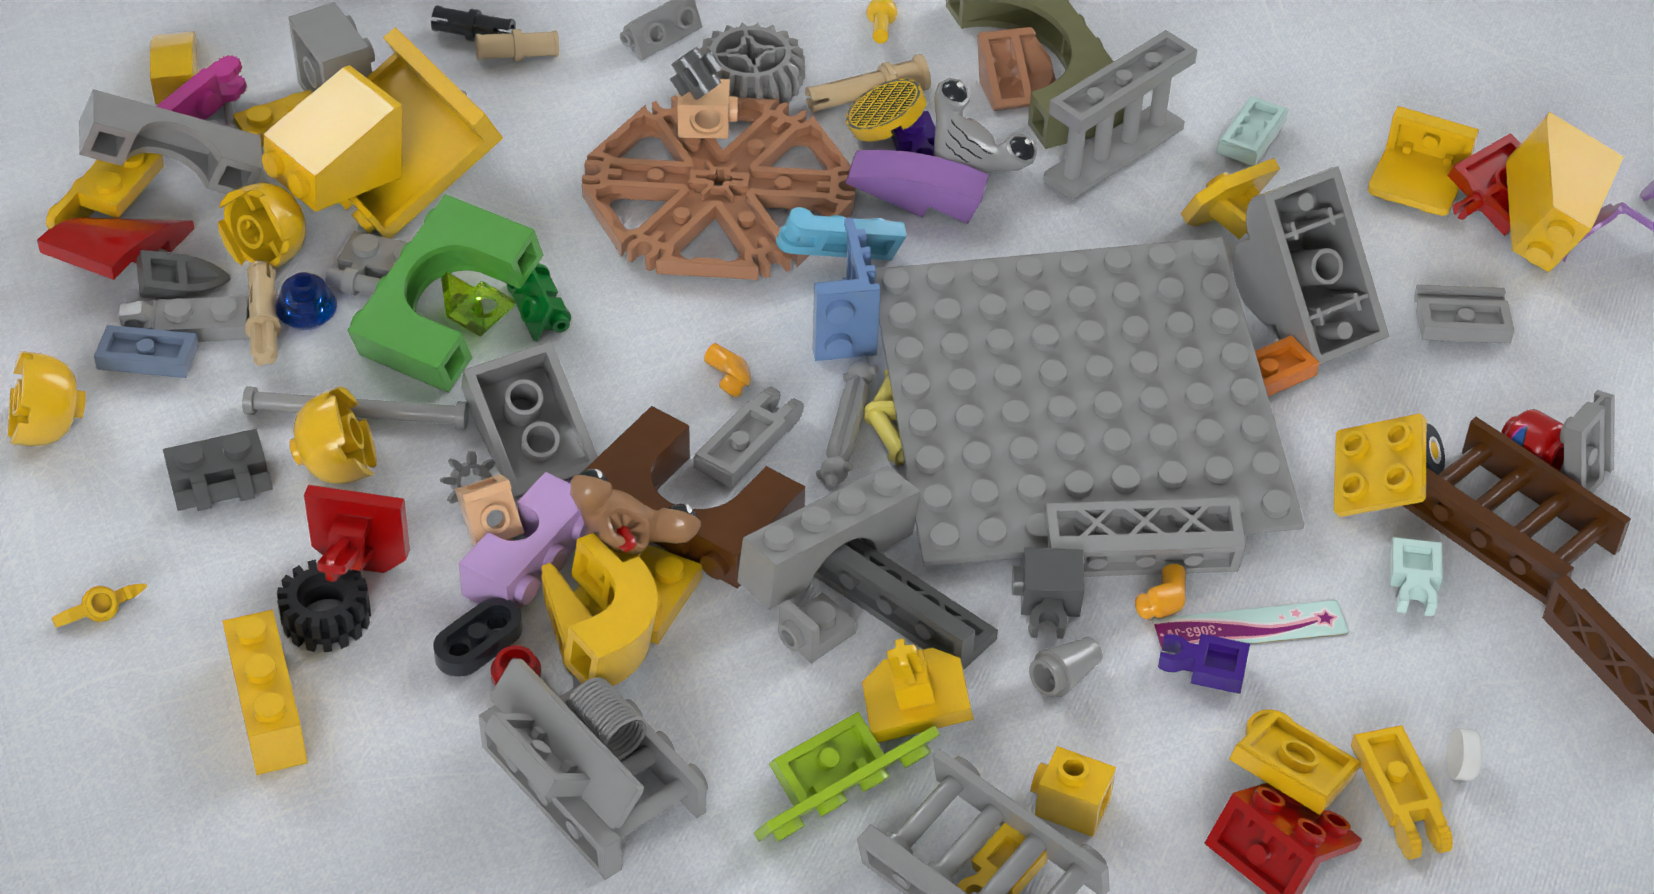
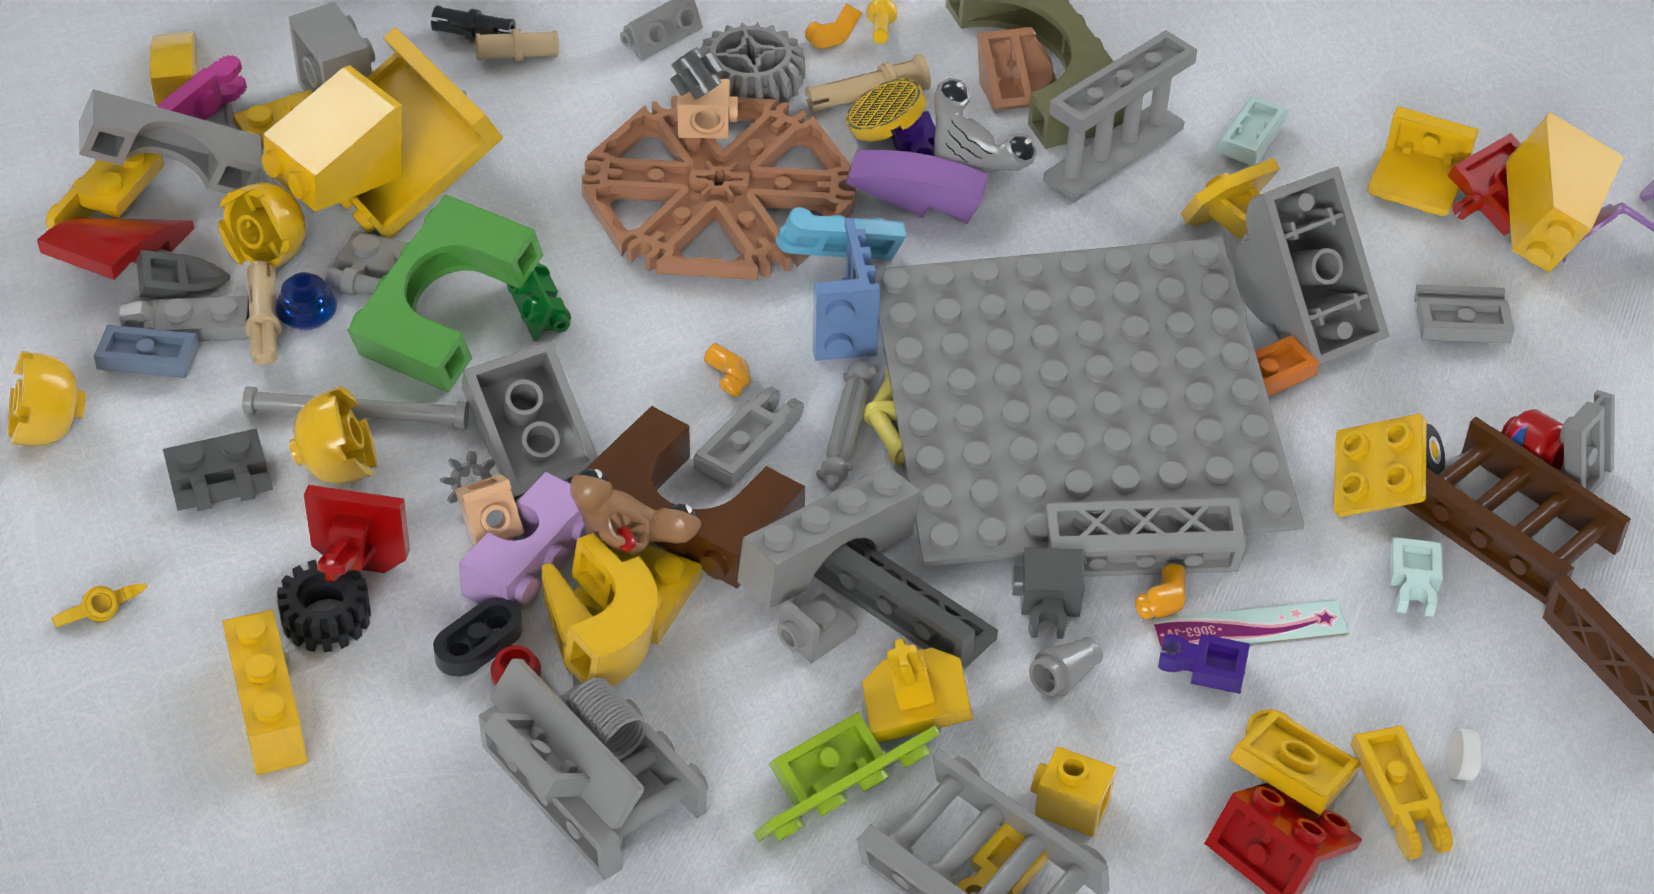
(465, 306): clear neon green bracket -> none
(833, 33): none -> light orange arm

